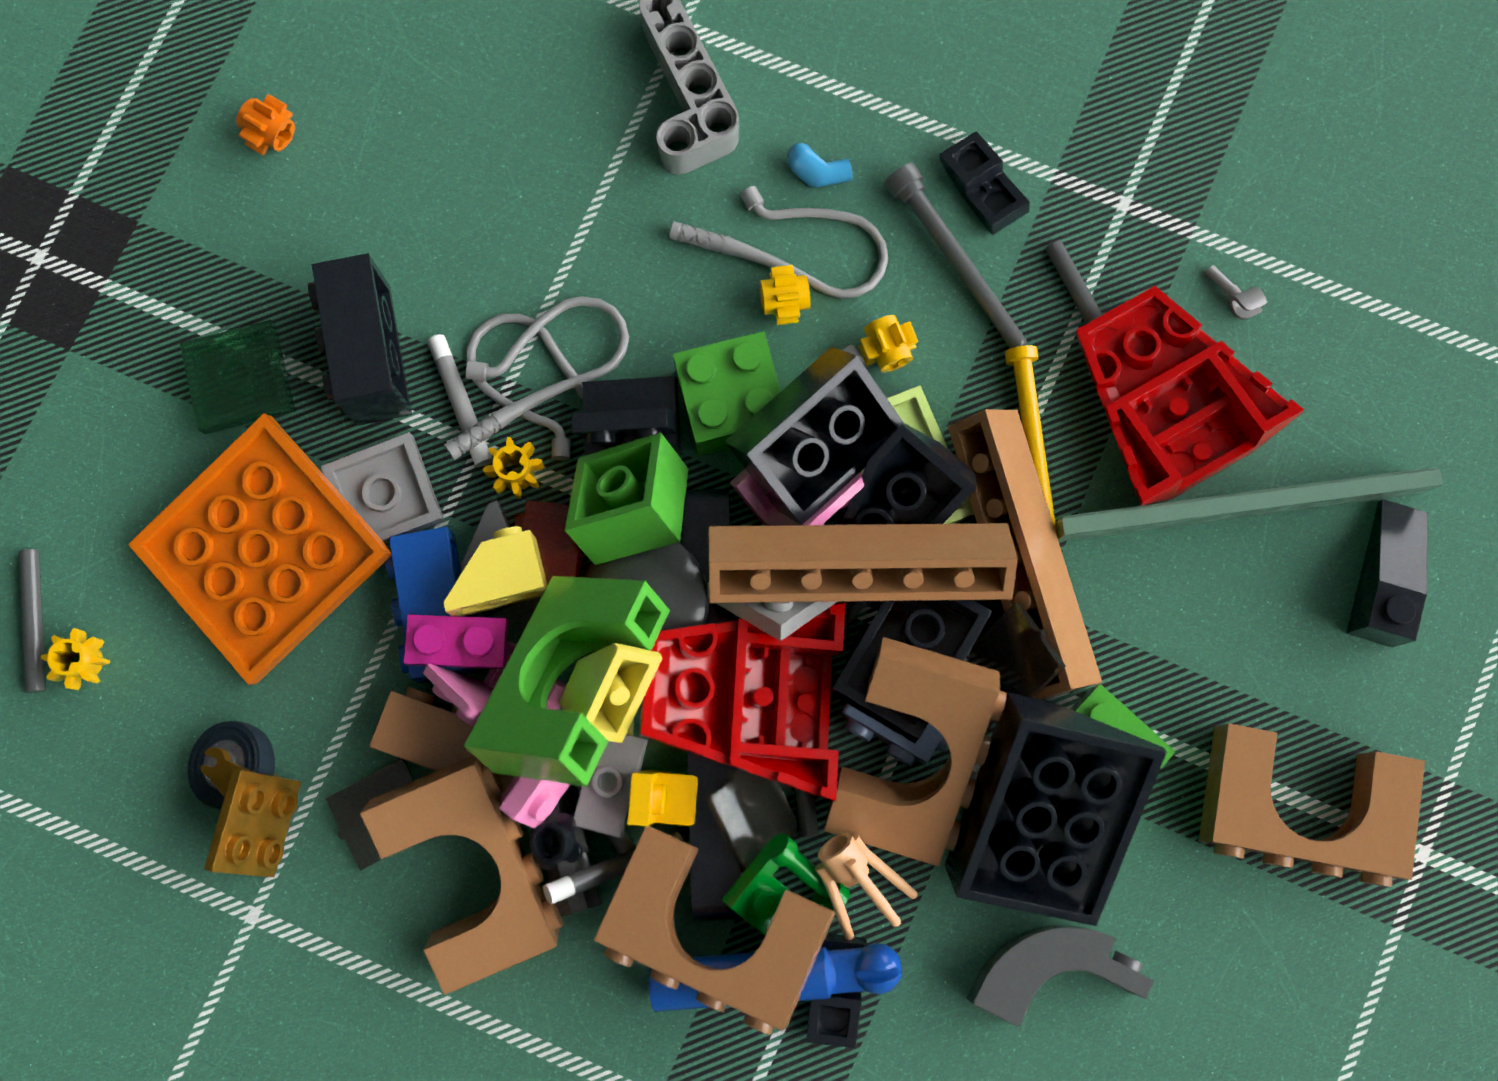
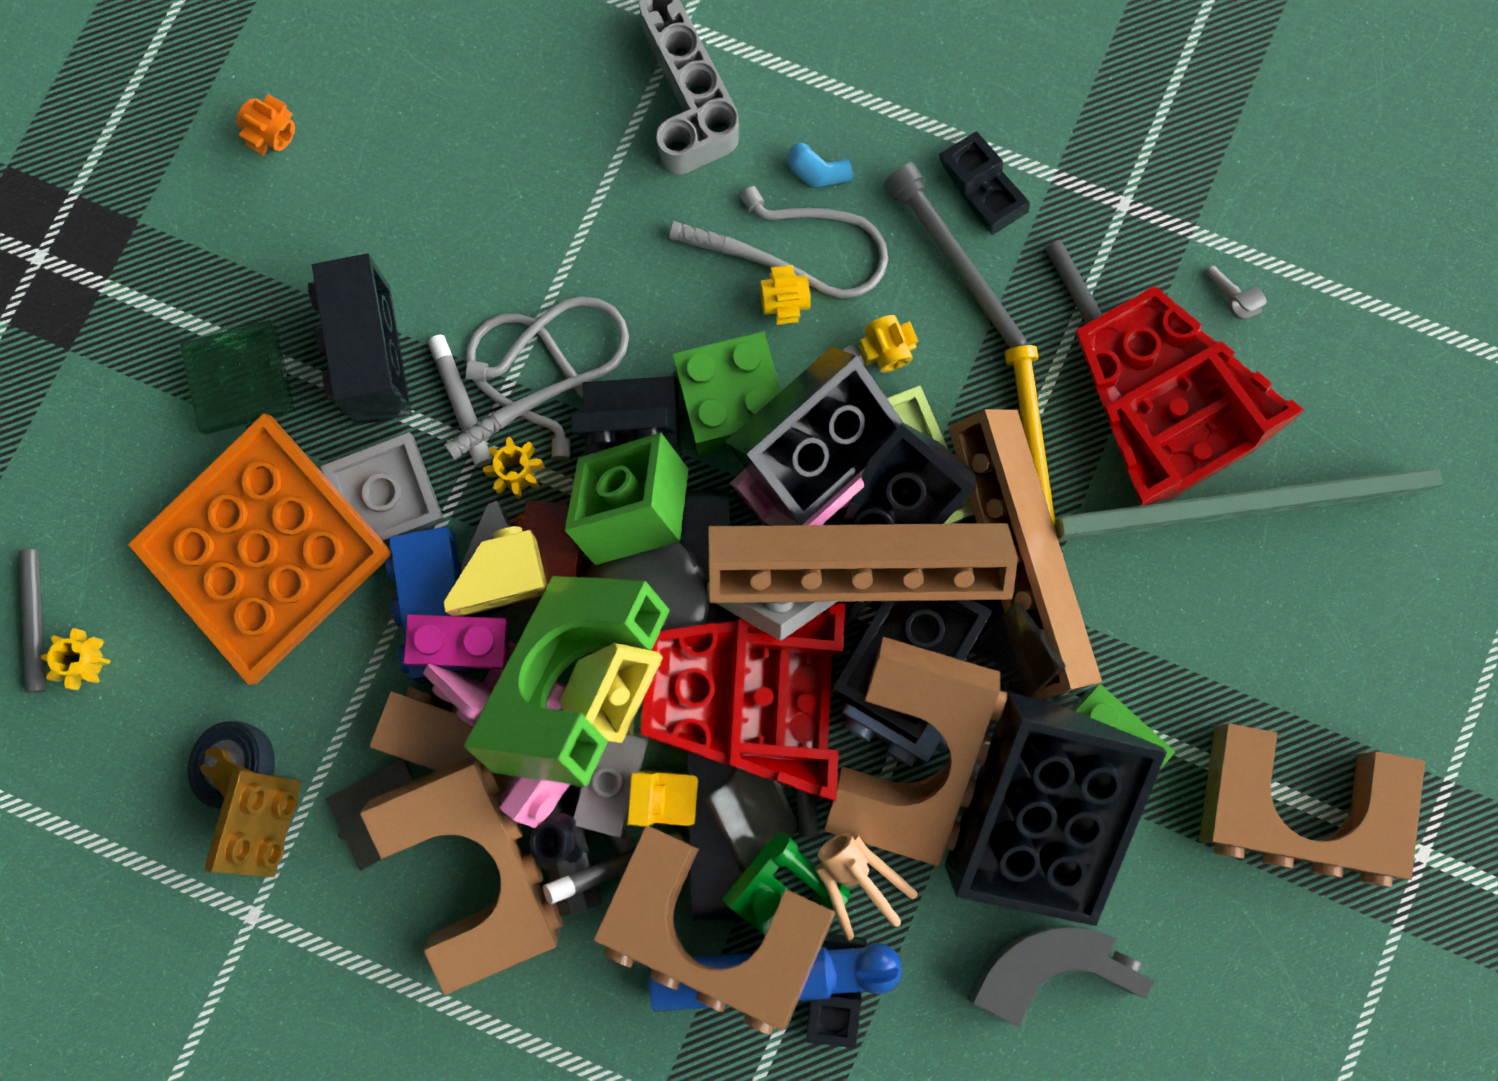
(1392, 577): black slope -> none

